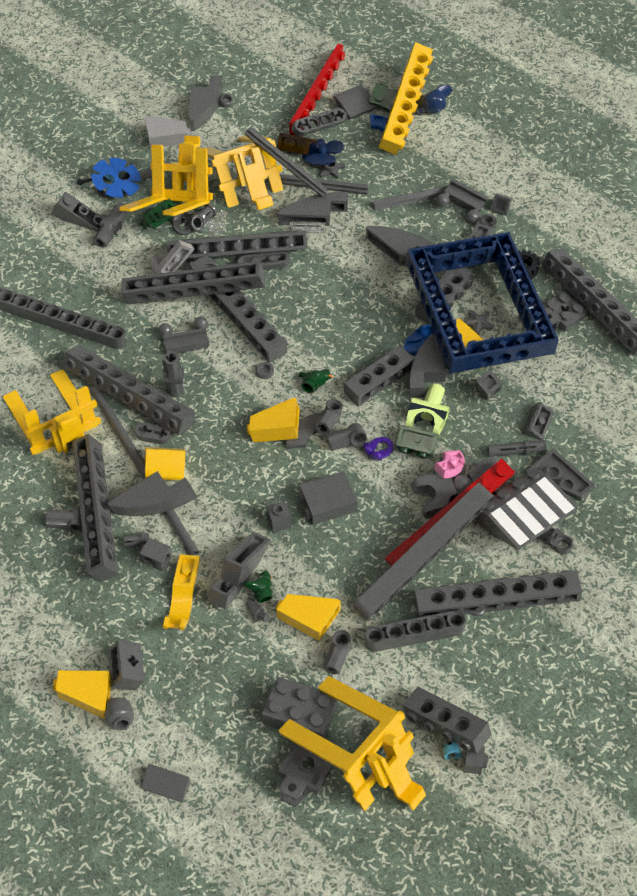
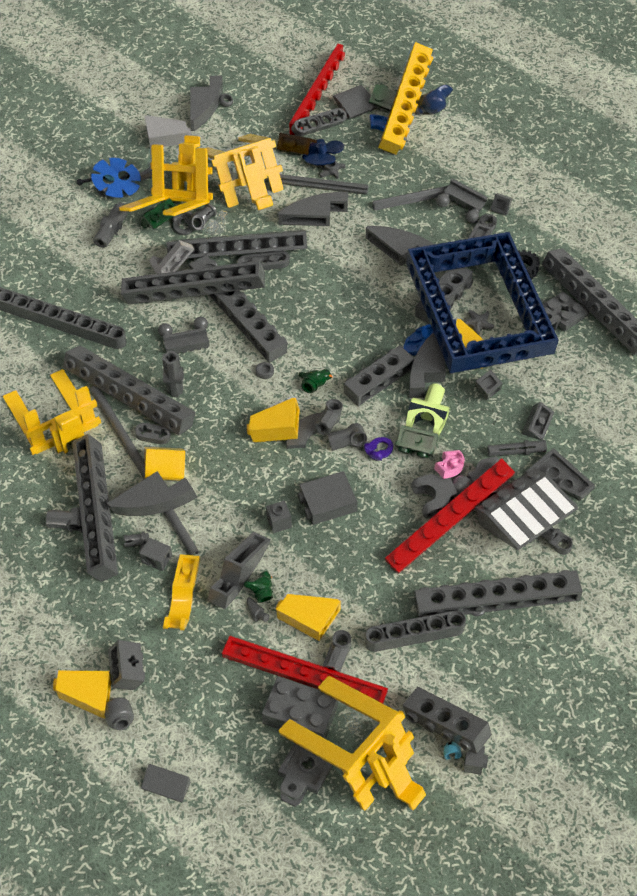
(77, 213): dark grey slope -> none
(286, 162): dark grey axle -> none
(294, 668): none -> red plate
(309, 227): clear slope -> none
(423, 551): dark grey beam -> none

